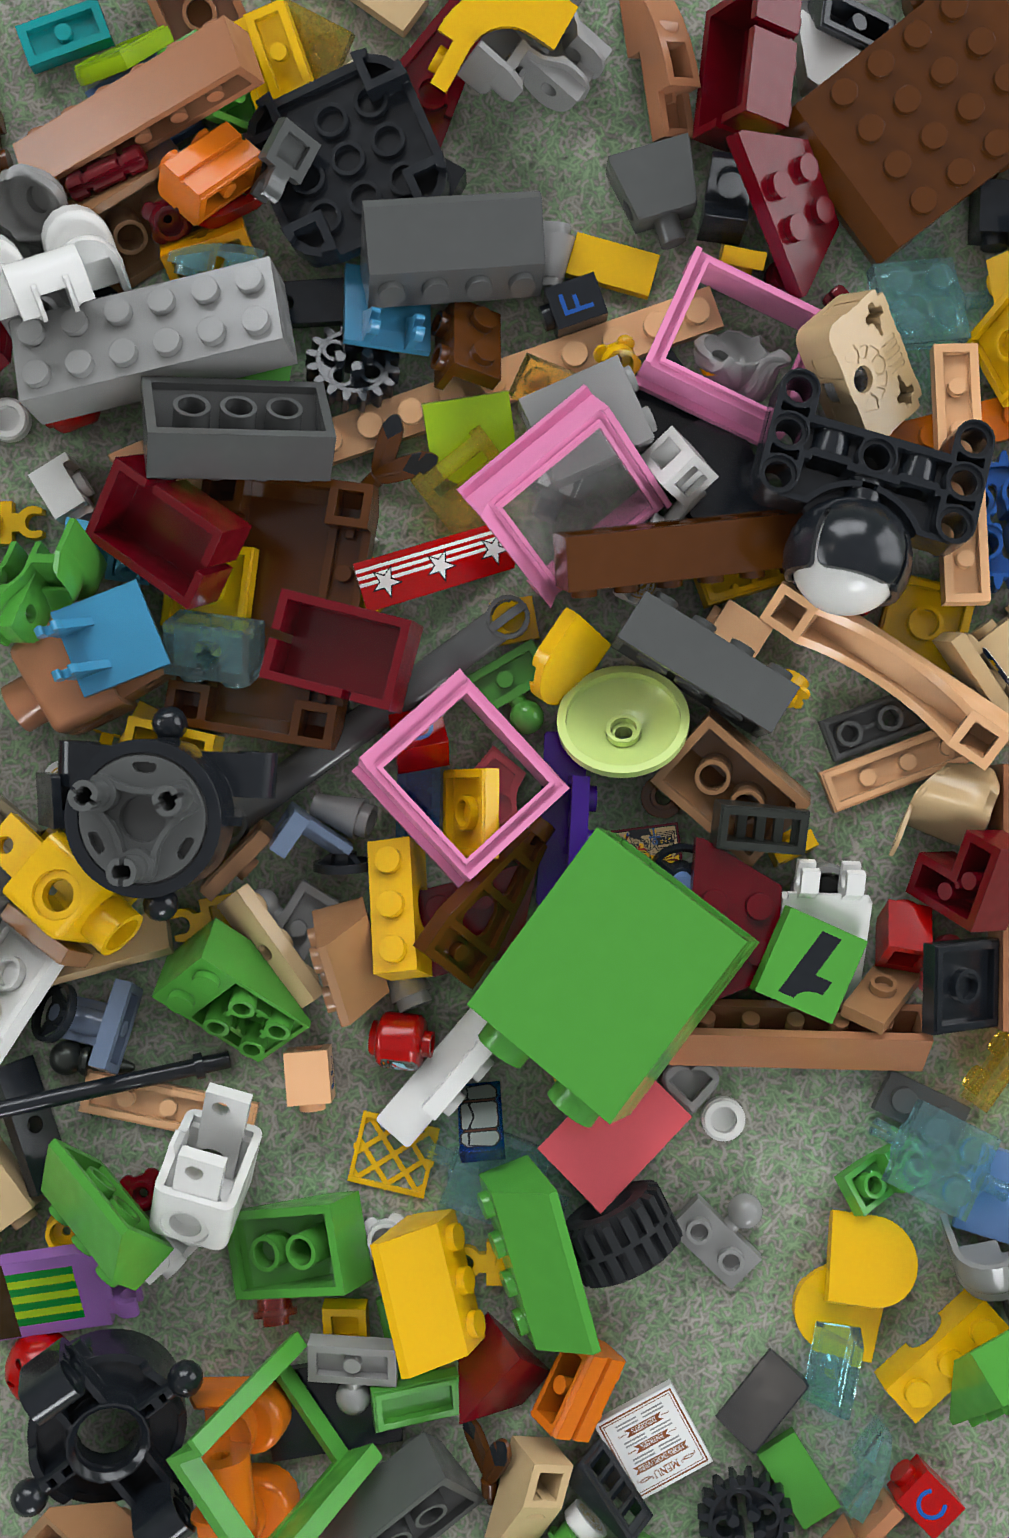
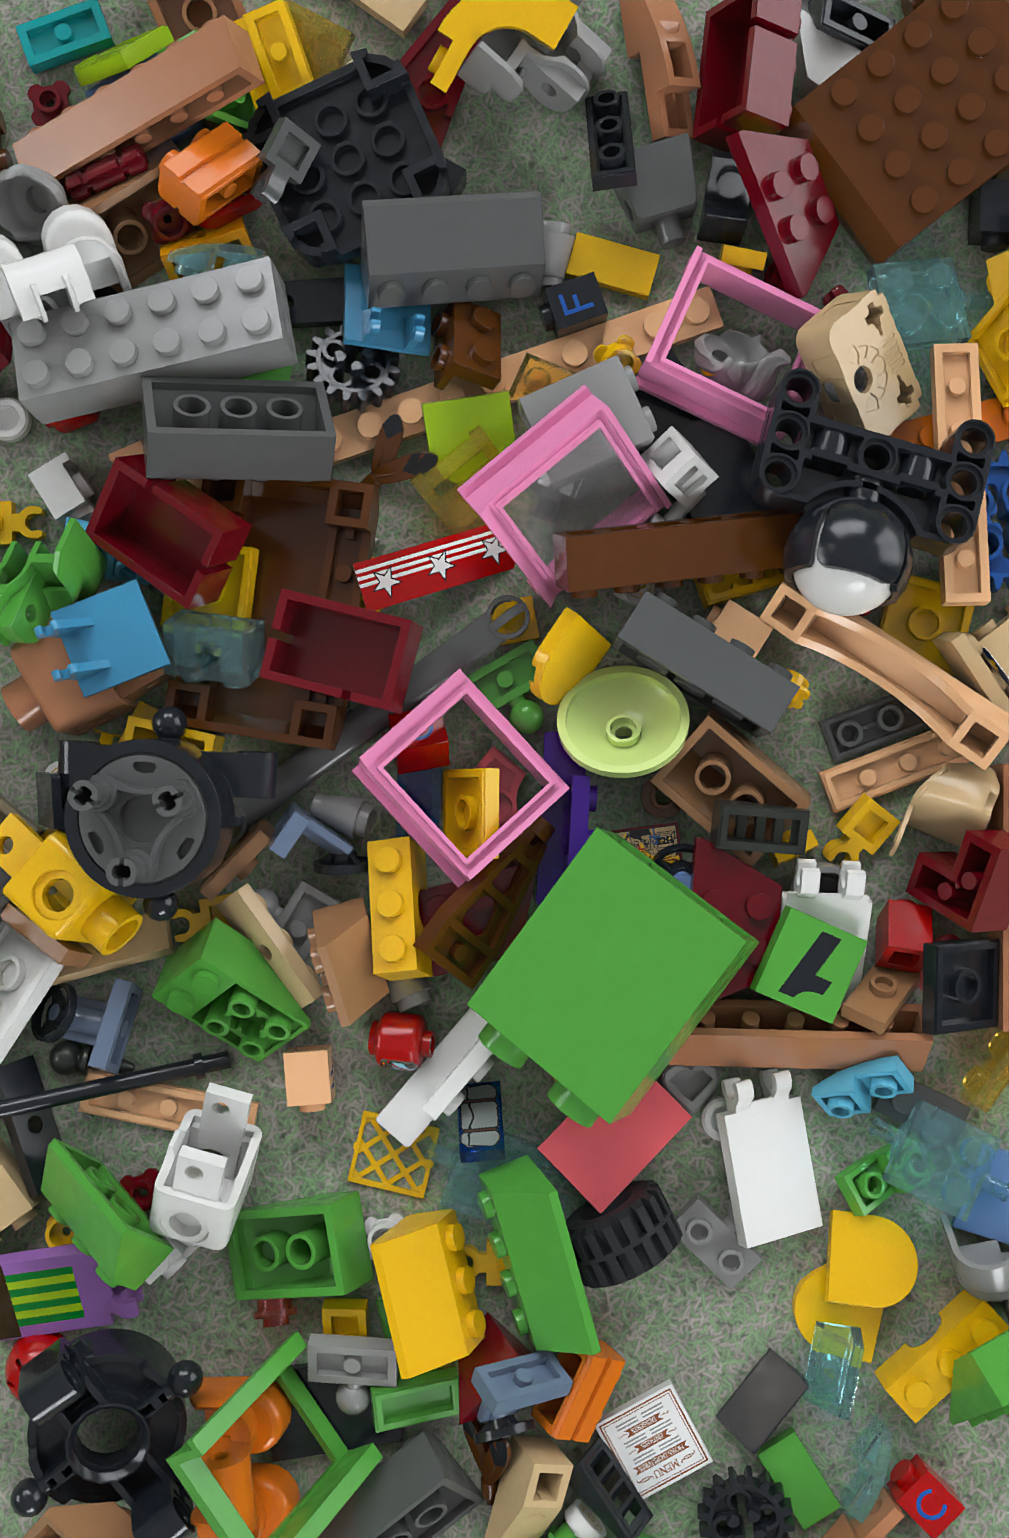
(42, 95): none -> dark red plate
(516, 1385): none -> sand blue piece
(610, 140): none -> black tile
(767, 1160): none -> white tile
(852, 1088): none -> medium azure slope
(864, 827): none -> yellow plate

